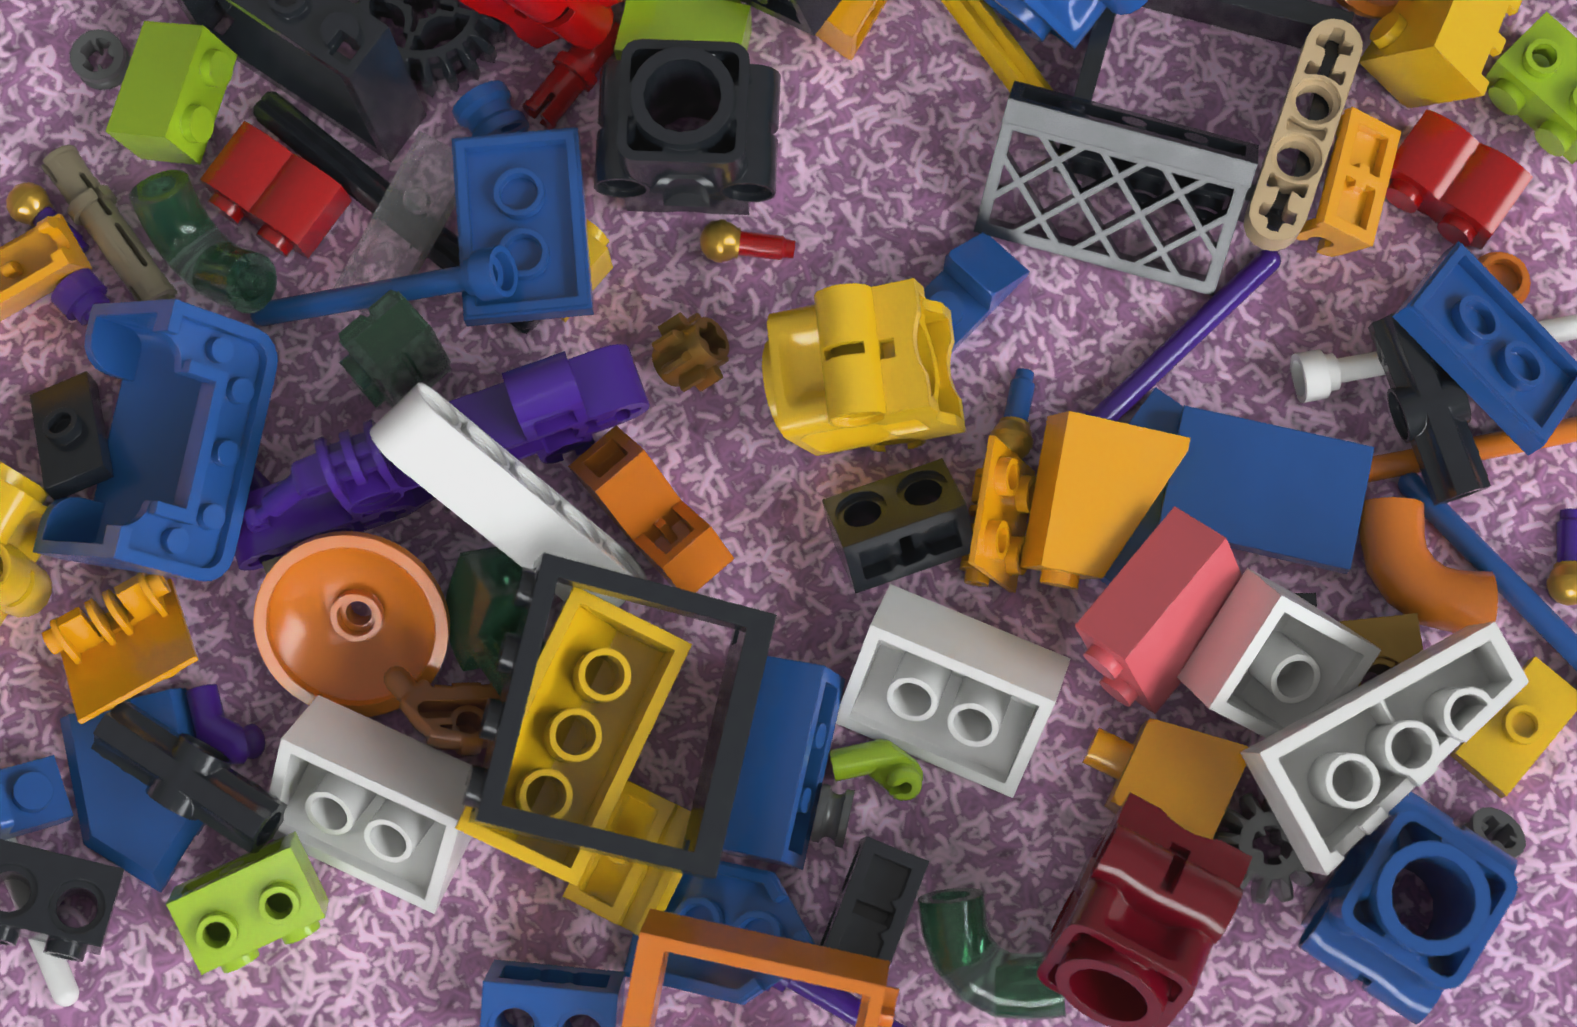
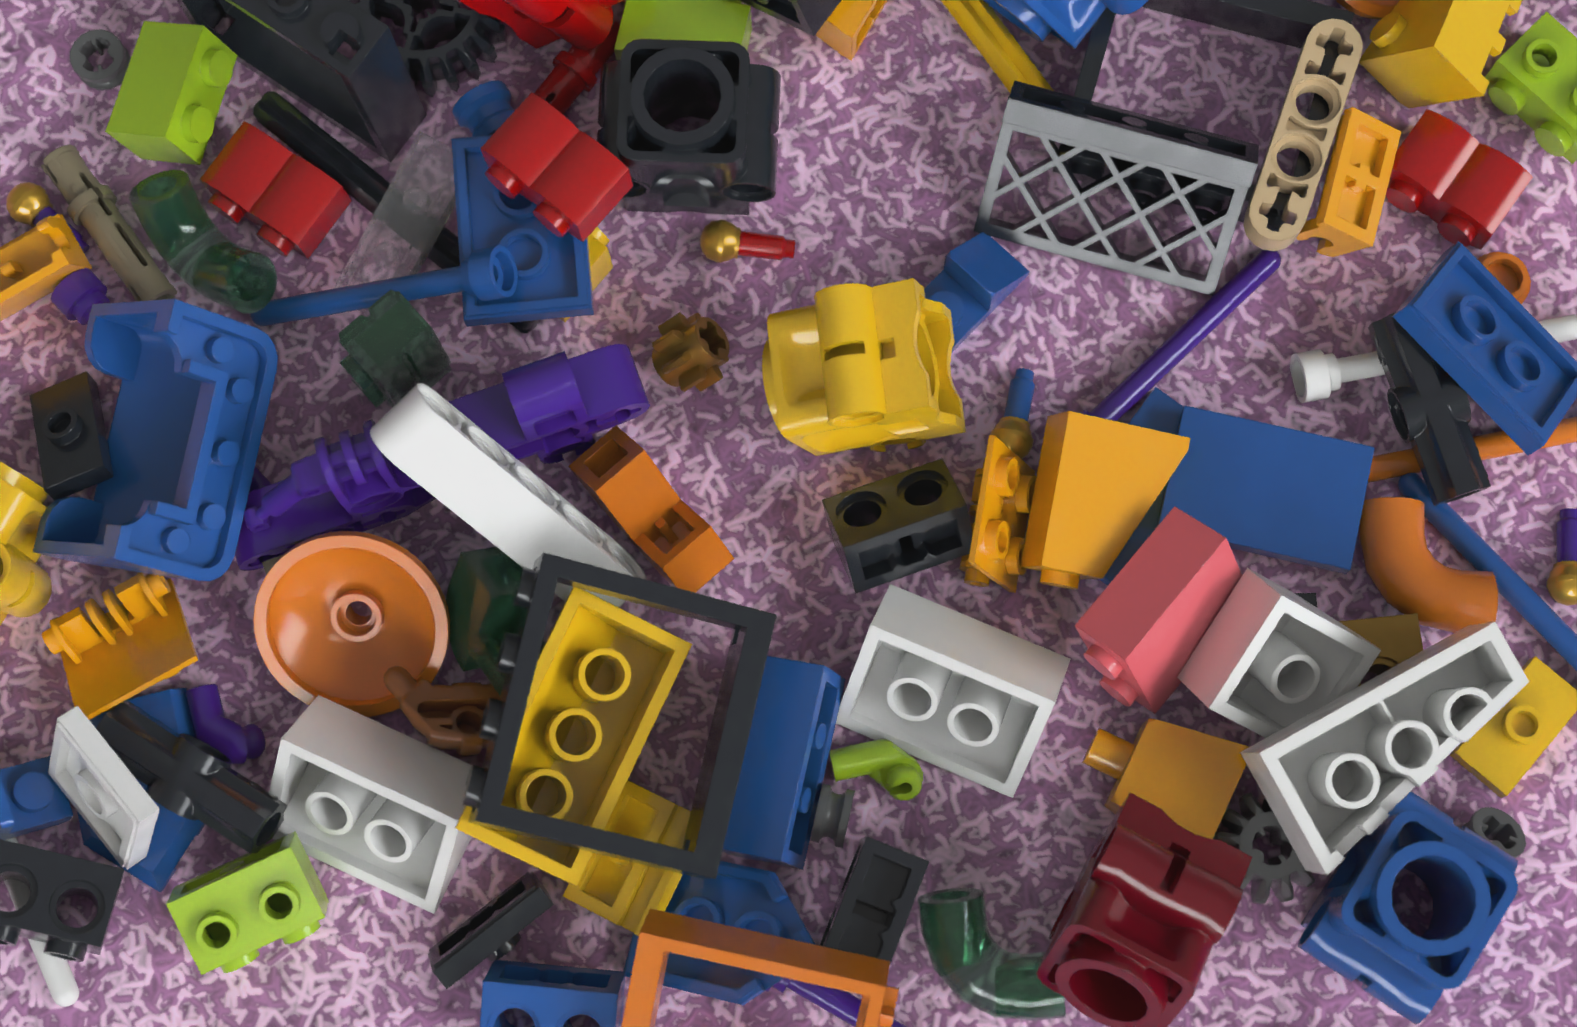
(102, 788): none -> white plate
(490, 931): none -> black plate
(555, 168): none -> red brick

